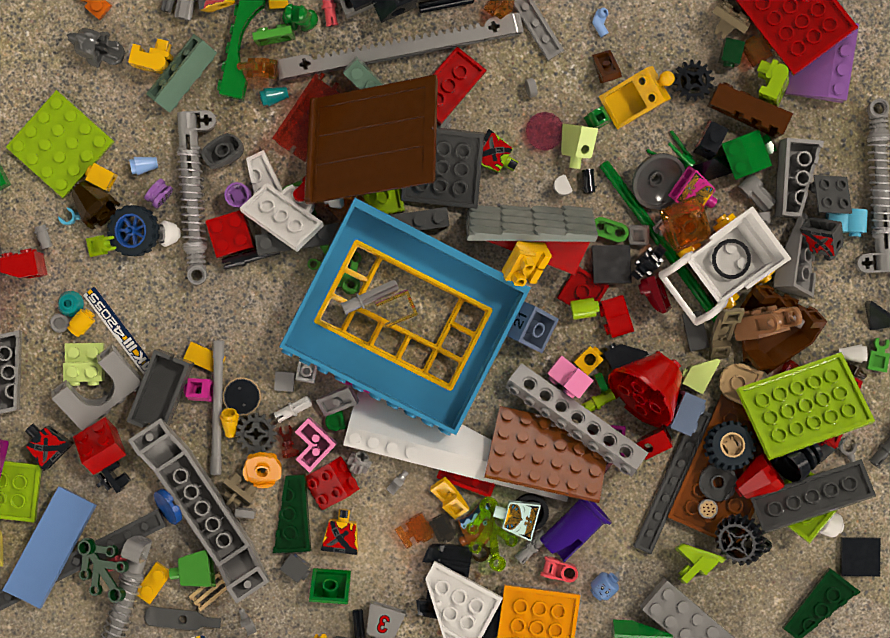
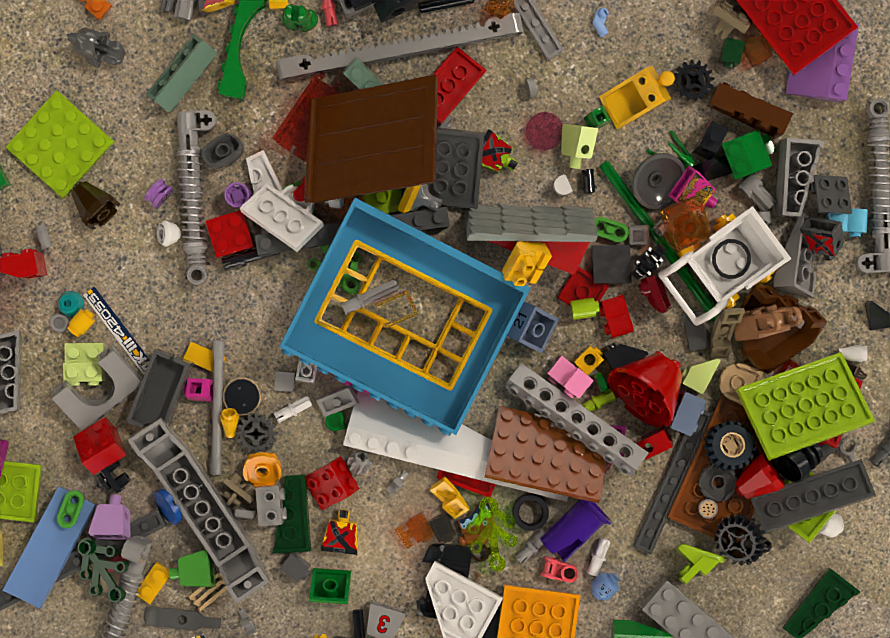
(46, 445): torso -> none
(71, 509): none -> bright green plate
(75, 216): medium azure piece -> none
(99, 245): lime plate -> none
(100, 177): yellow brick -> none
(111, 520): none -> lavender torso
(143, 164): light blue cone -> none
(150, 230): black wheel -> none
(155, 61): yellow hips -> none
(259, 68): clear orange brick -> none
(270, 504): none -> light grey brick
(271, 96): teal cone -> none
(272, 36): bright green plate -> none
(289, 451): clear red piece -> none
(319, 444): bright pink brick -> none
(416, 197): none -> piece
(519, 517): torso -> none
(598, 556): none -> white axle
(606, 66): reddish brown slope -> none
(776, 81): lime hips -> none
(860, 556): black tile -> none
(878, 359): bright green plate -> none

